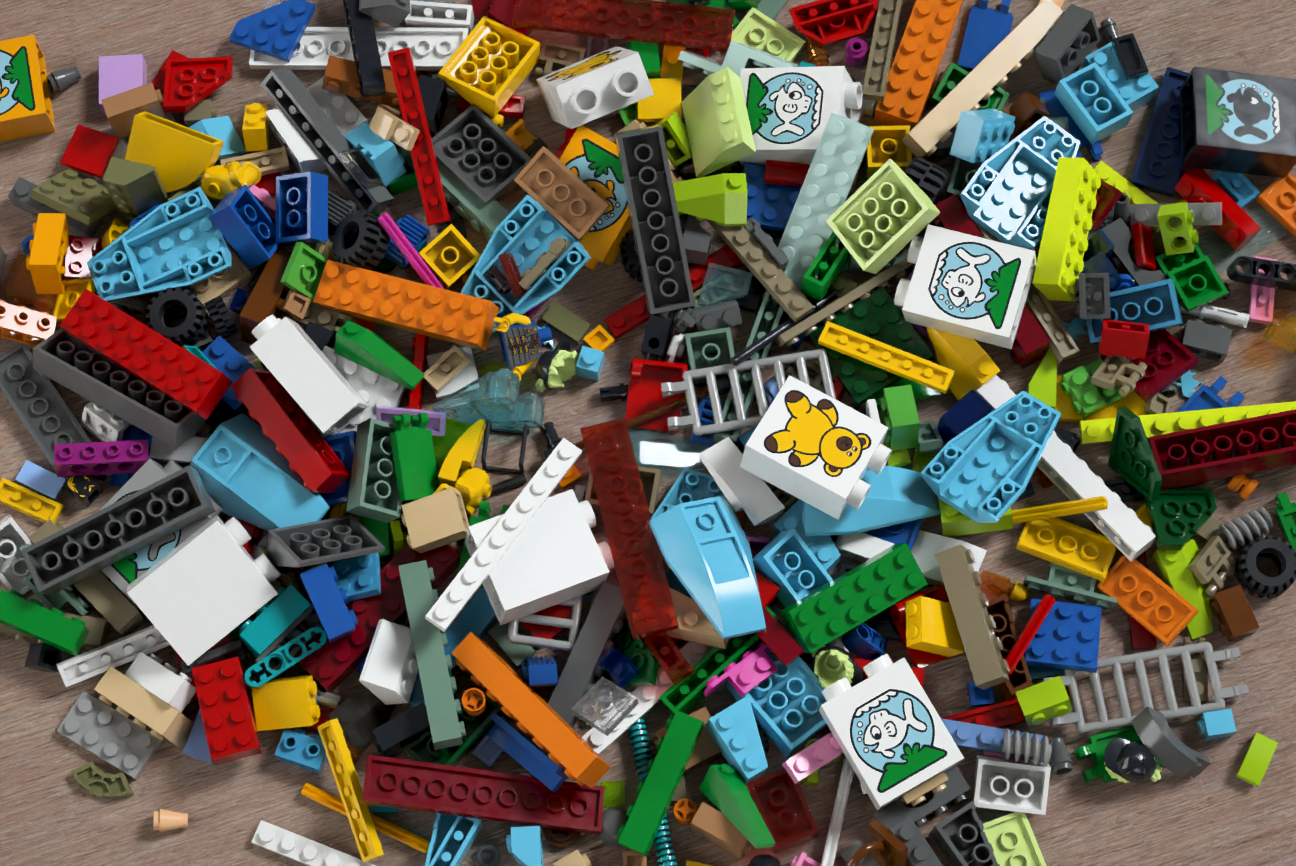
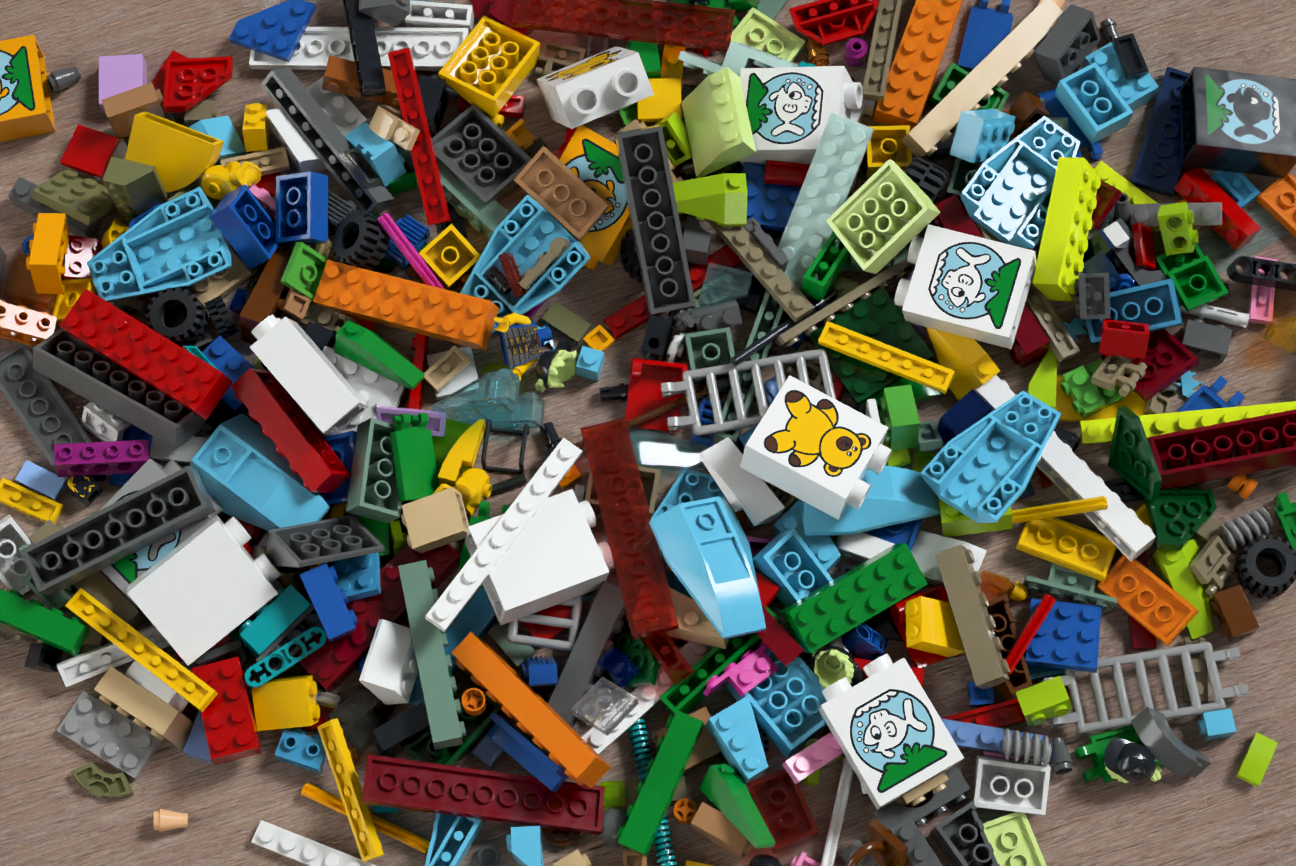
(141, 650): none -> yellow plate
(1117, 235): none -> white slope

